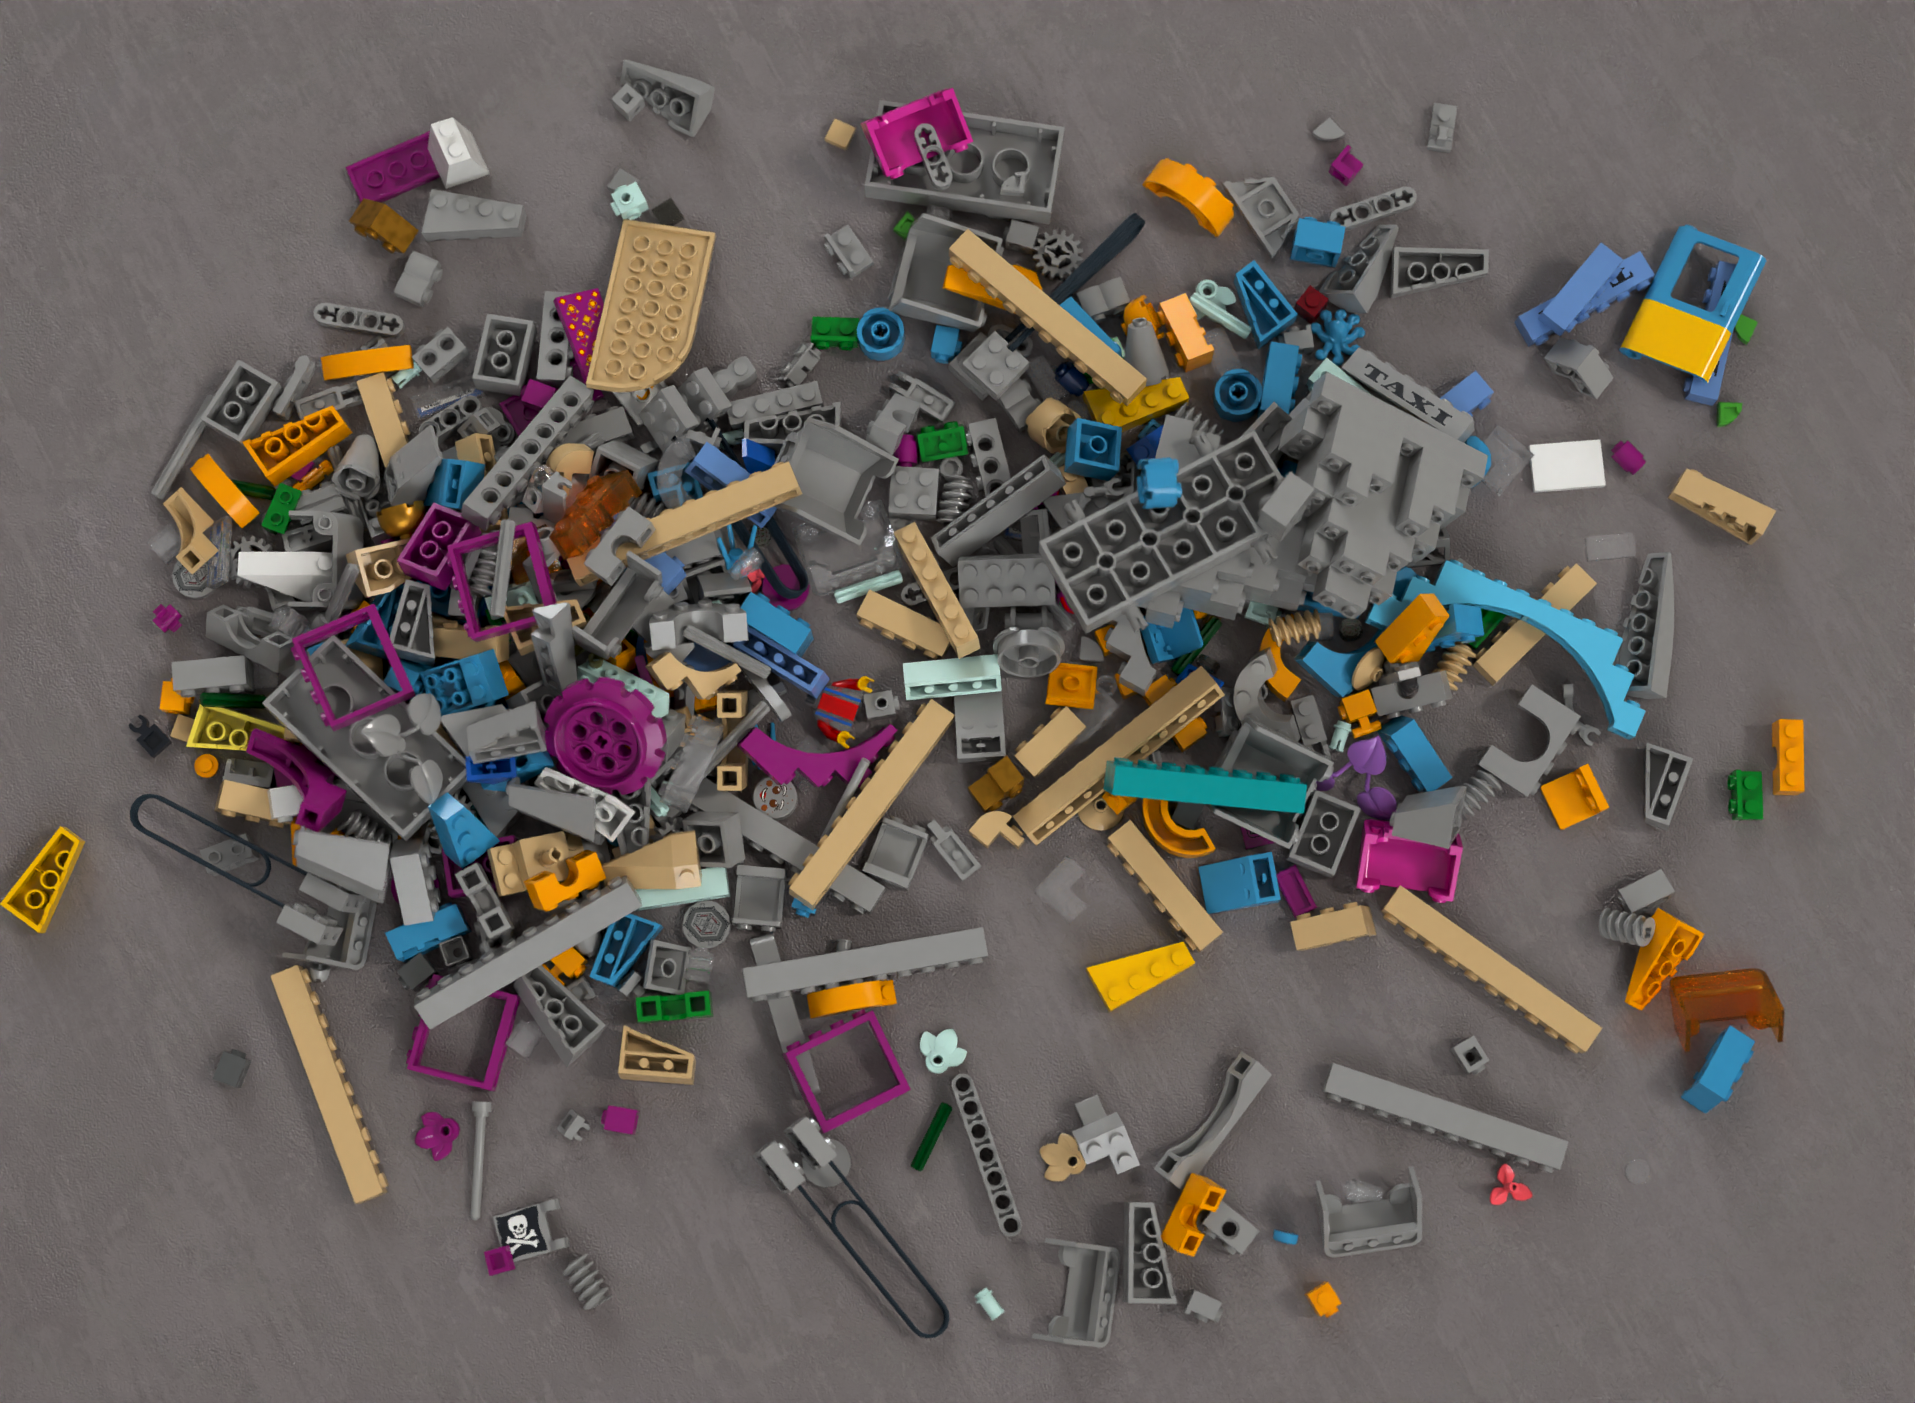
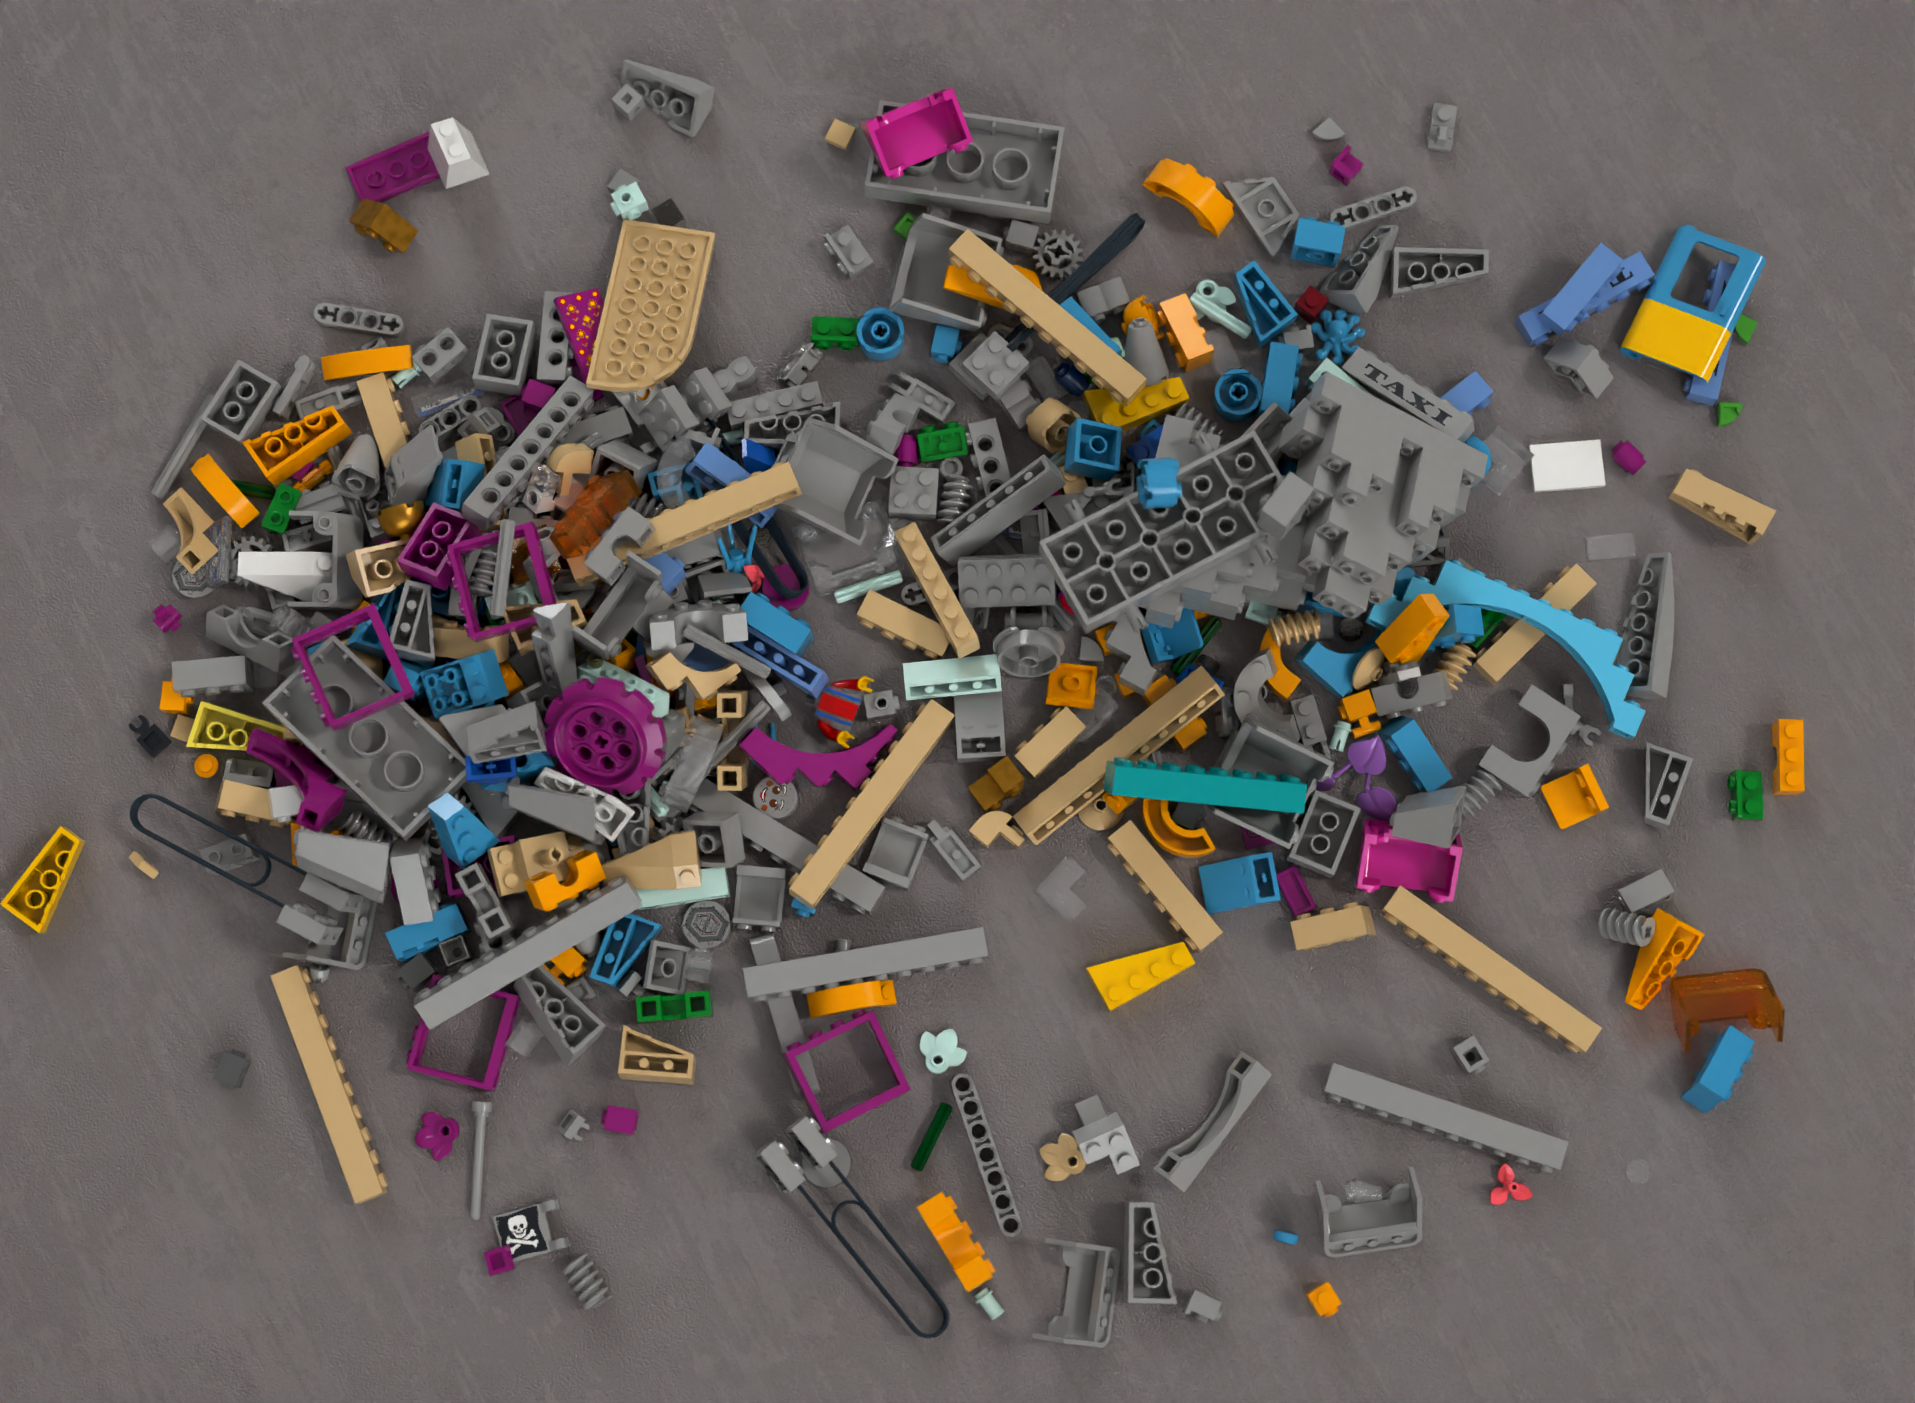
(143, 865): none -> tan tile
(229, 700): dark green axle -> none
(339, 597): light grey axle -> none
(386, 740): light grey plant -> none
(418, 279): light grey brick -> none
(465, 216): light grey wedge -> none
(554, 497): light grey hinge -> none
(747, 563): clear cone -> none
(848, 794): light grey bar -> none
(921, 143): light grey beam -> none
(955, 1241): none -> light orange brick
(1014, 185): light grey tile -> none
(1181, 1229): light orange arch -> none
(1243, 1233): light grey brick -> none

